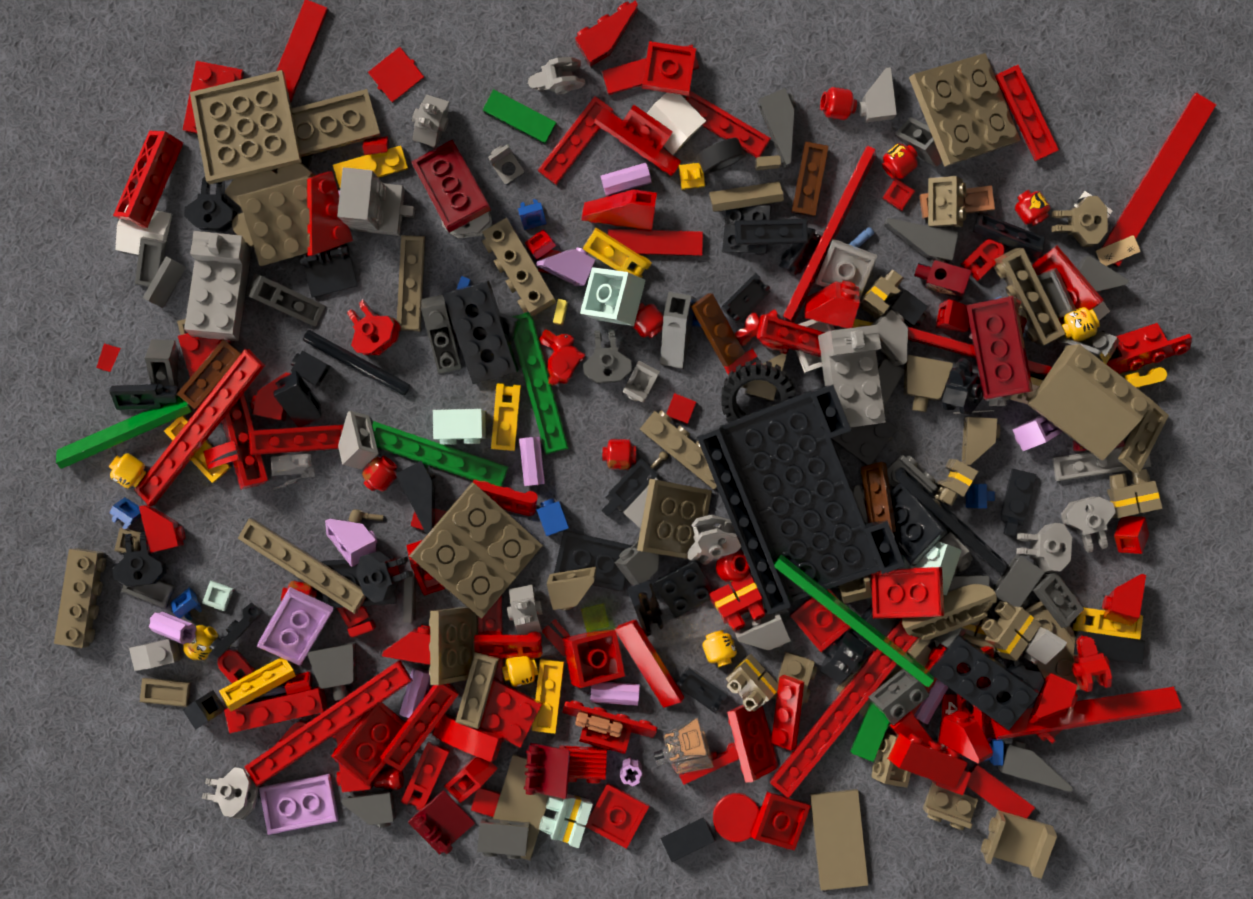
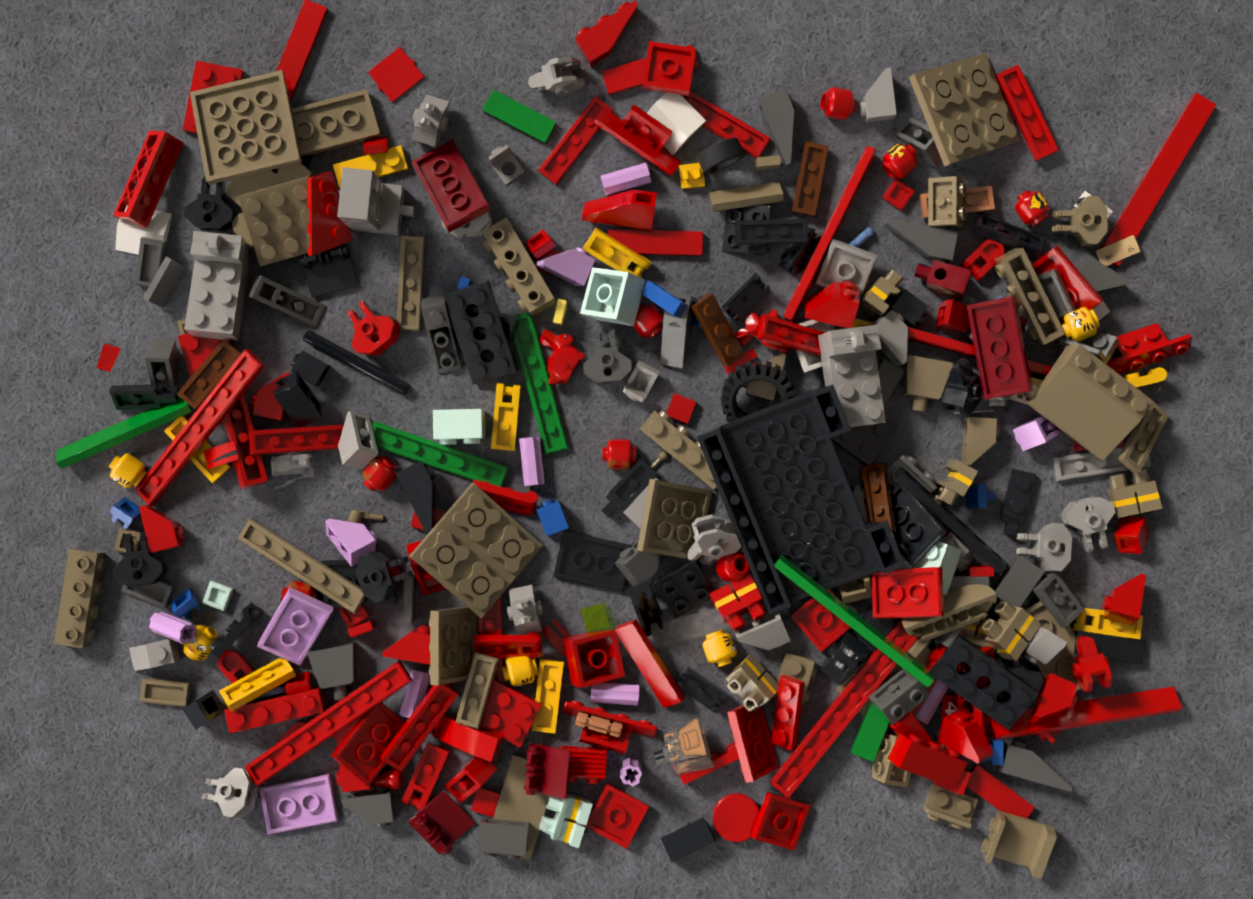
(532, 215): blue tile -> none
(569, 587): dark tan slope -> none
(664, 299): none -> blue piece
(839, 839): dark tan tile -> none
(979, 571): none -> red tile

